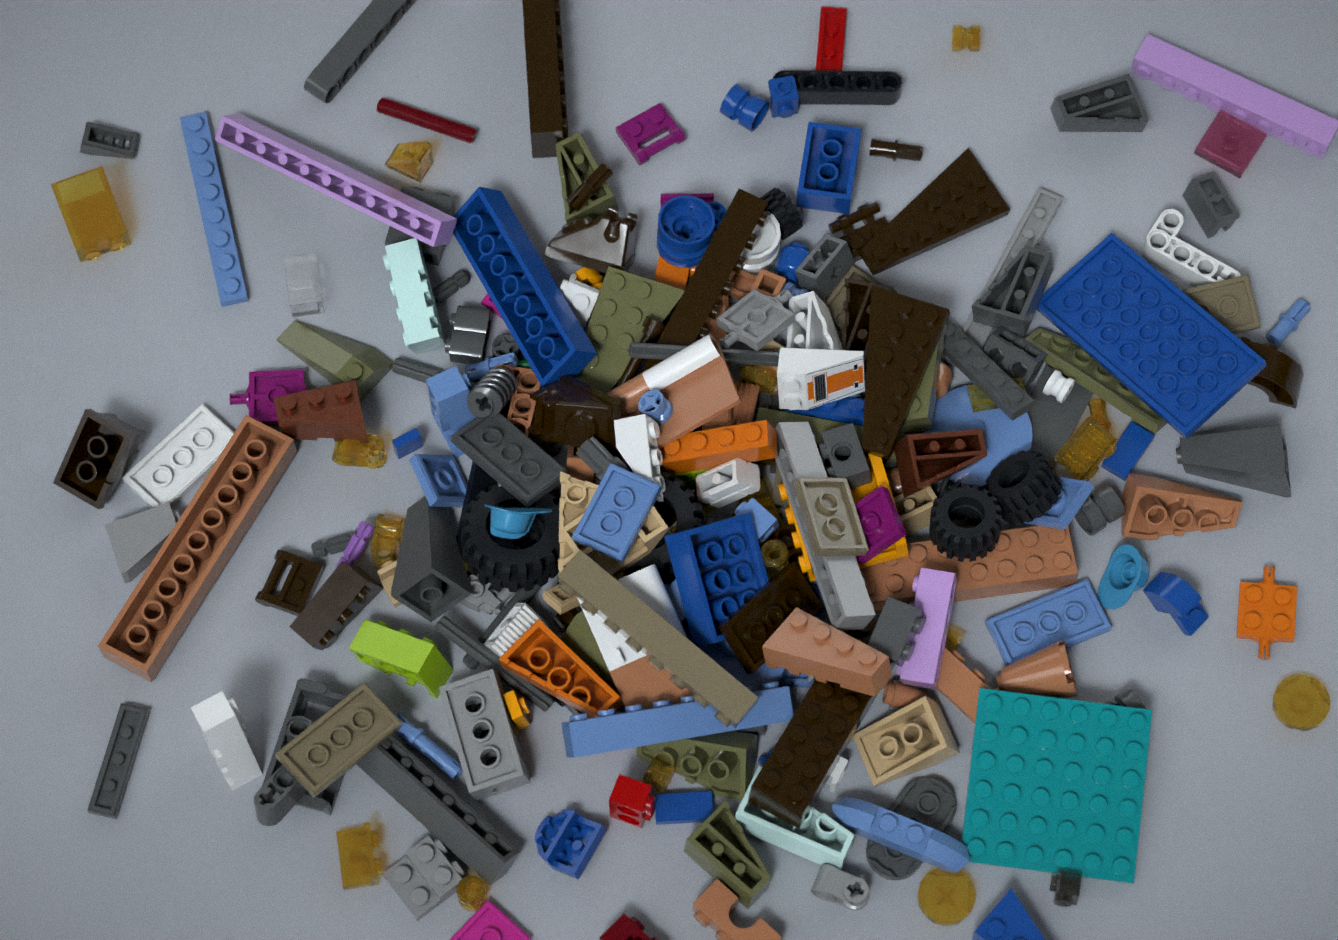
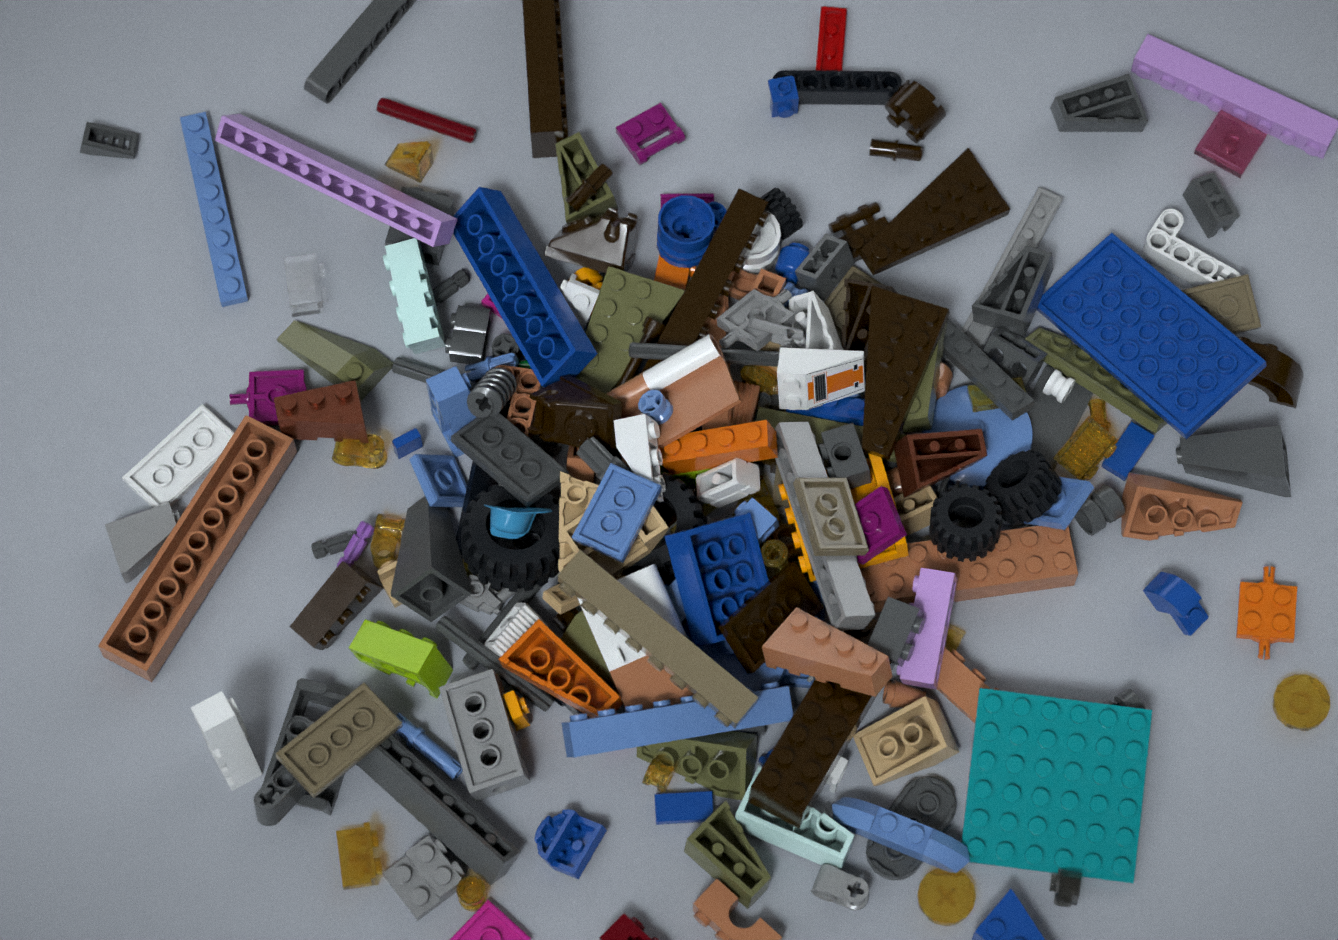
(91, 214): clear yellow slope -> none
(98, 457): dark brown piece -> none
(118, 761): dark grey tile -> none
(297, 586): dark brown plate -> none
(631, 801): red brick -> none
(747, 109): blue wheel -> none
(778, 332): none -> light grey hose
(828, 167): blue brick -> none
(914, 110): none -> dark brown brick
(965, 38): clear yellow wheel -> none
(1040, 673): nougat cone -> none
(1063, 615): medium blue tile -> none
(1122, 577): dark azure piece -> none
(1288, 322): medium blue axle -> none

